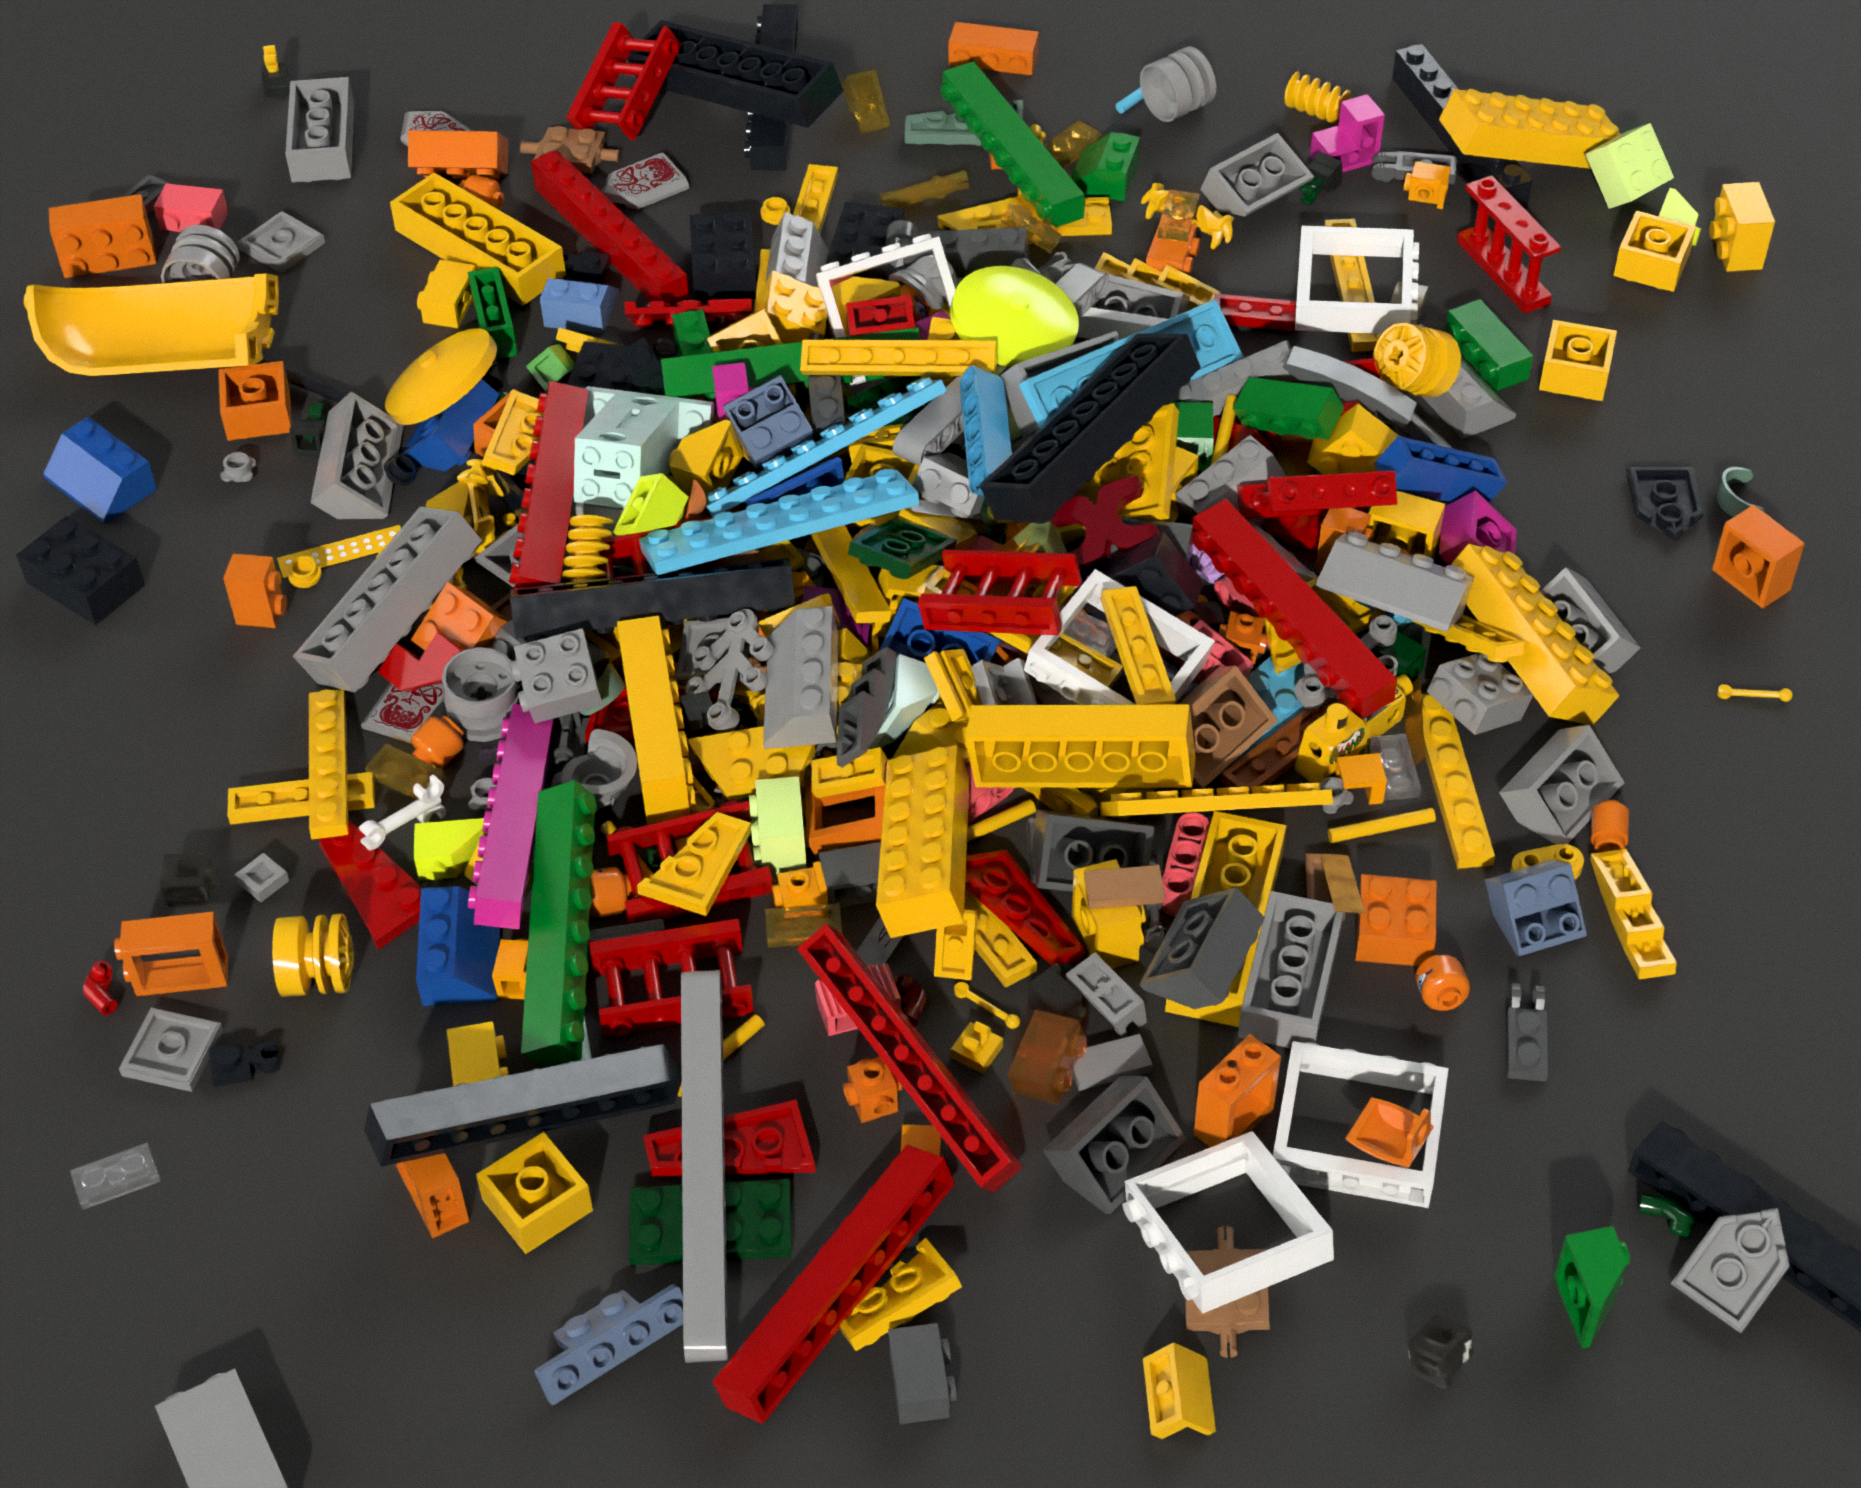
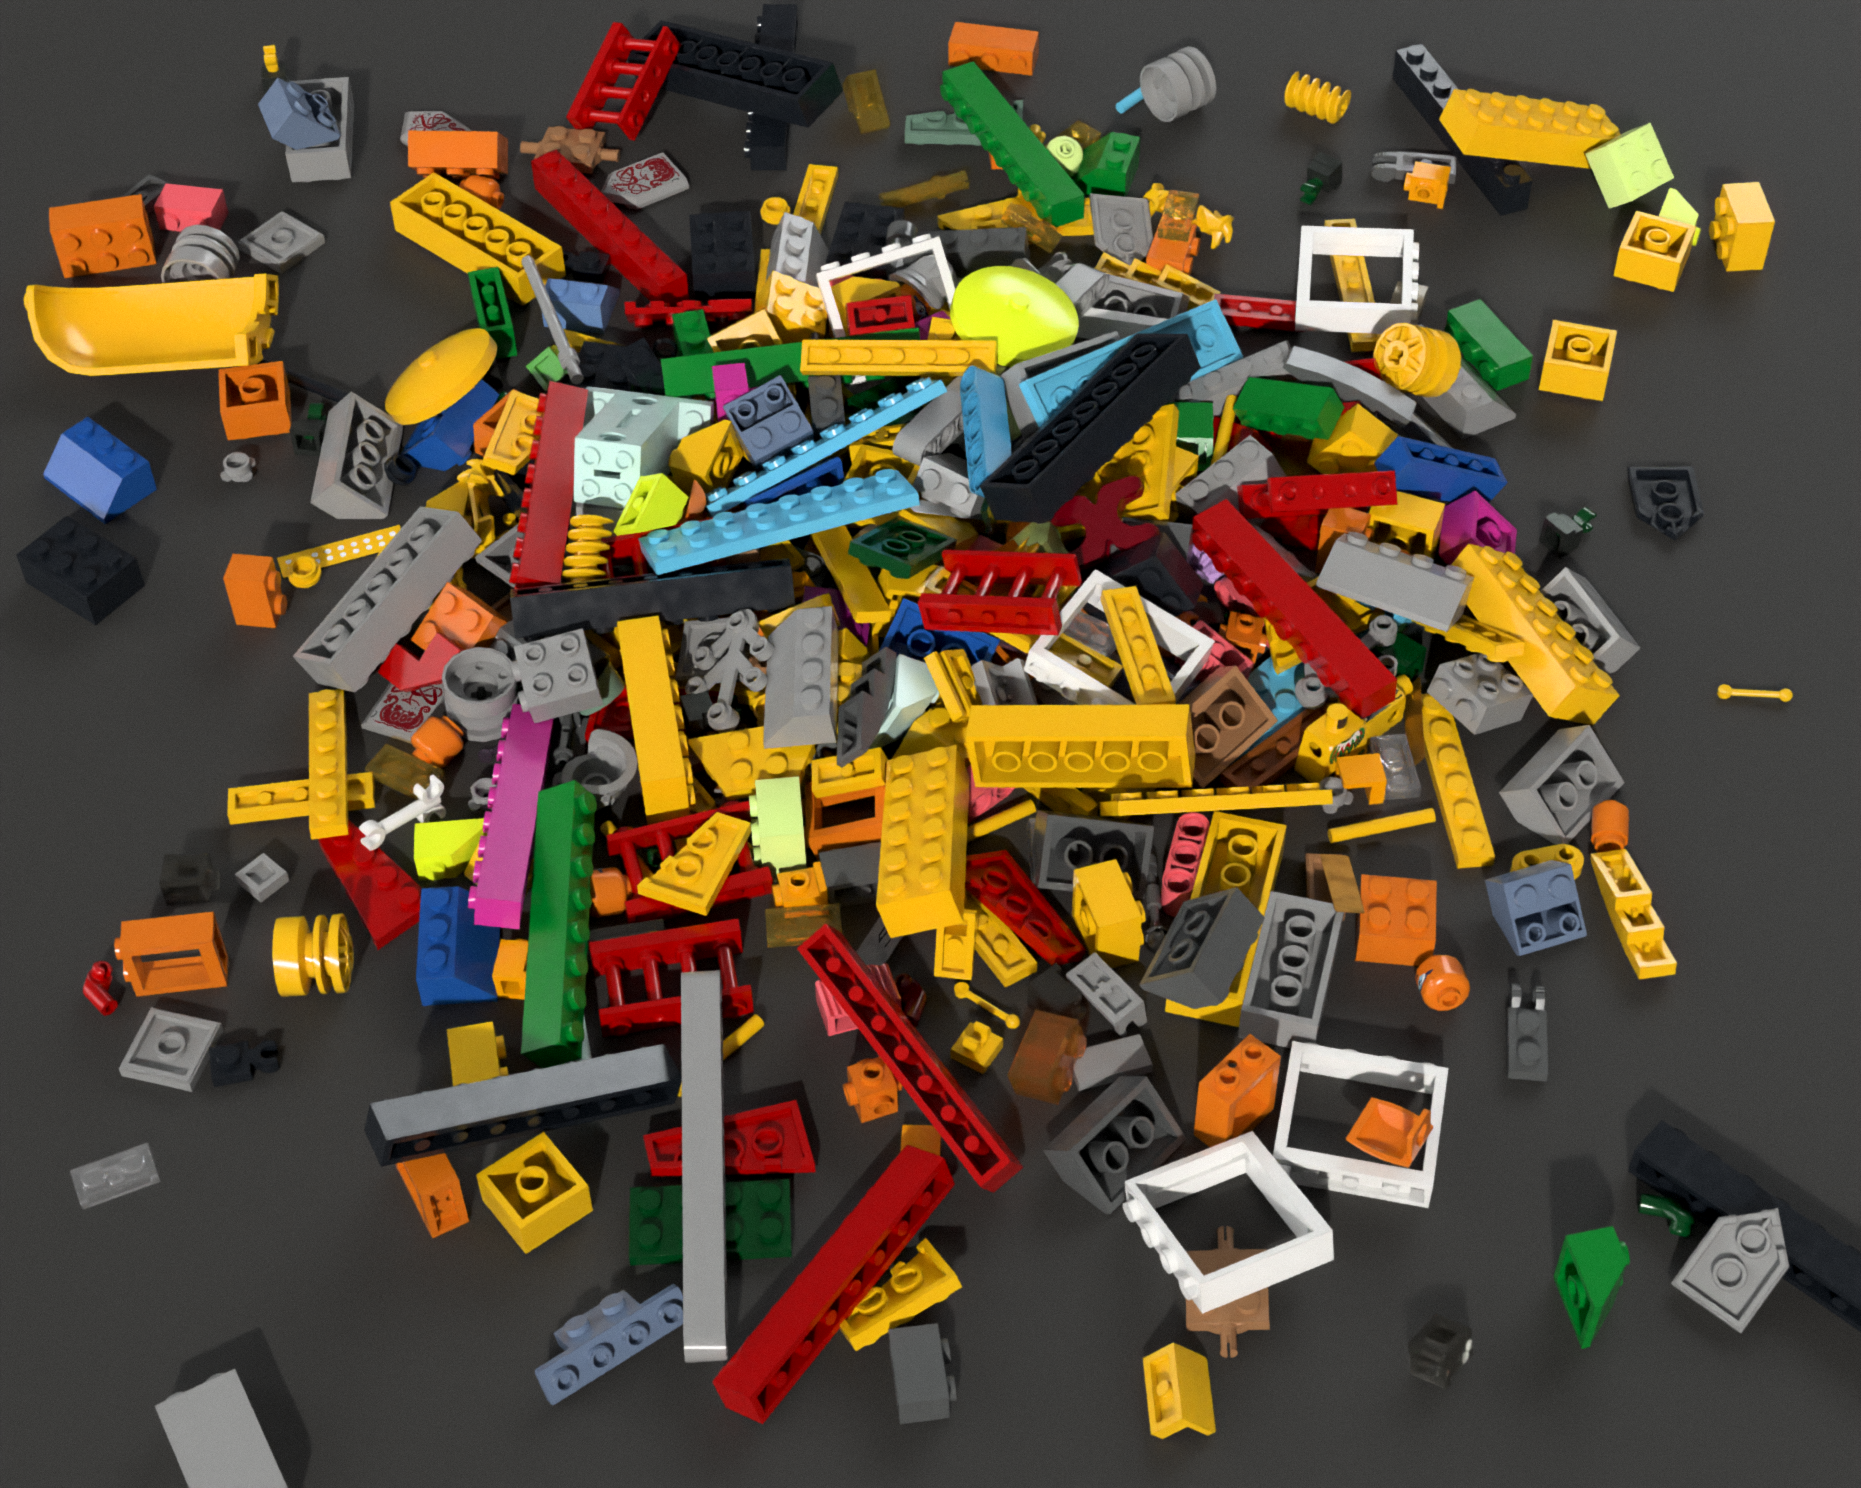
(297, 116): none -> sand blue slope
(446, 294): yellow brick -> none
(567, 356): none -> light grey bar
(1066, 153): none -> yellowish green head
(1121, 226): none -> light grey tile
(1124, 887): medium nougat tile -> none
(1255, 177): light grey slope -> none
(1355, 137): dark pink brick -> none
(1495, 258): red fence -> none
(1564, 534): none -> pearl dark grey piece
(1726, 498): sand green helmet -> none
(1758, 556): orange brick -> none

